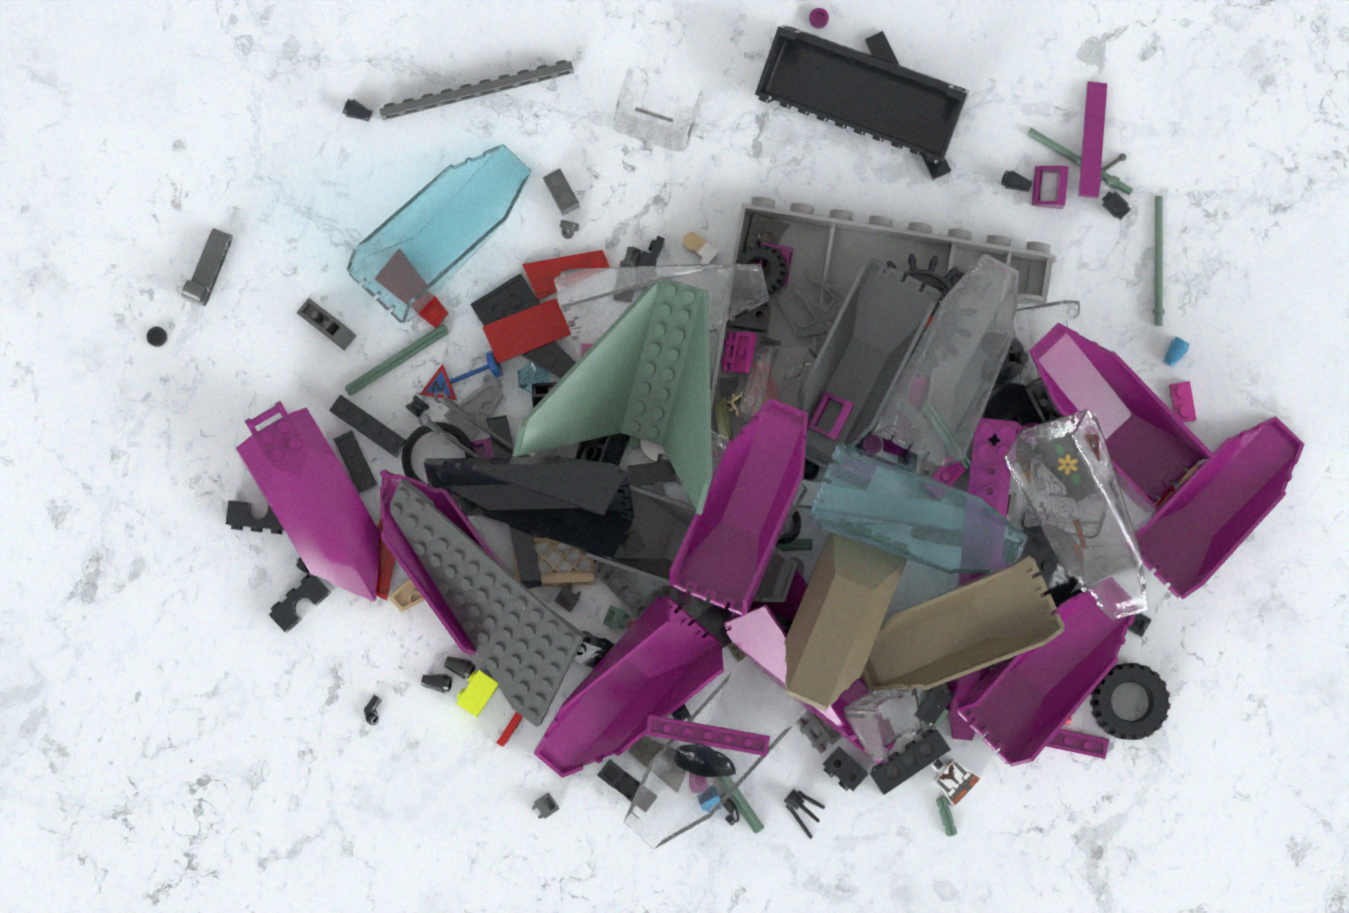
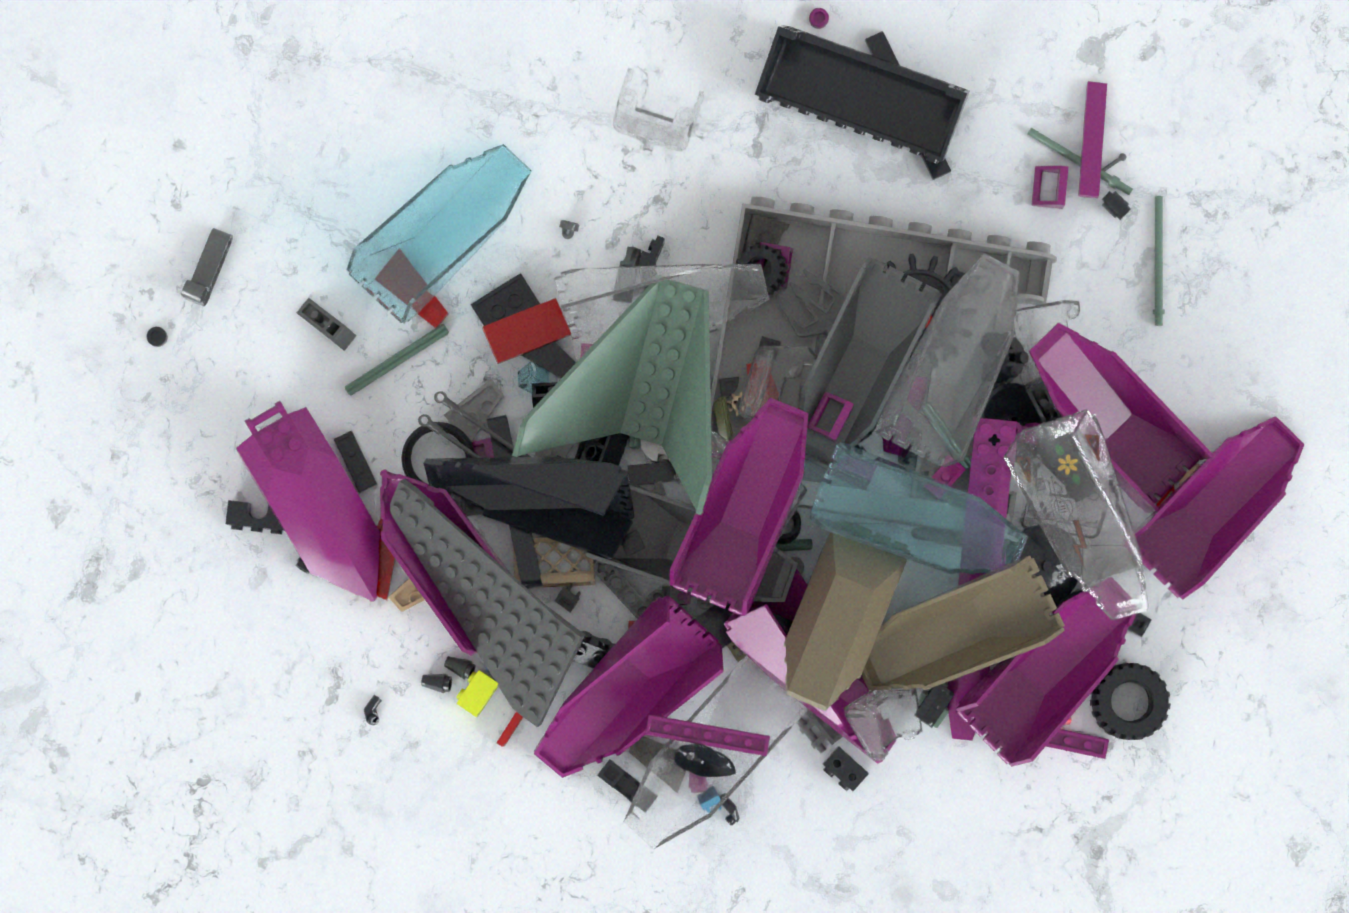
(285, 613): black arch -> none
(356, 110): black cone -> none
(368, 426): black brick -> none
(417, 406): black wheel -> none
(441, 382): blue piece -> none
(484, 88): dark grey plate -> none
(542, 273): red wing -> none
(546, 806): dark grey tile -> none
(561, 192): dark grey brick -> none
(614, 617): sand green tile -> none
(681, 713): black wheel -> none
(694, 243): leg -> none
(742, 352): dark pink plate -> none
(746, 811): sand green axle -> none
(749, 319): black brick -> none
(795, 800): black plant -> none
(810, 470): black tile -> none
(872, 444): magenta tile -> none
(938, 748): black brick -> none
(946, 816): sand green axle -> none
(954, 780): torso -> none
(1015, 181): black cone -> none
(1176, 351): dark azure cone -> none
(1183, 401): dark pink plate -> none

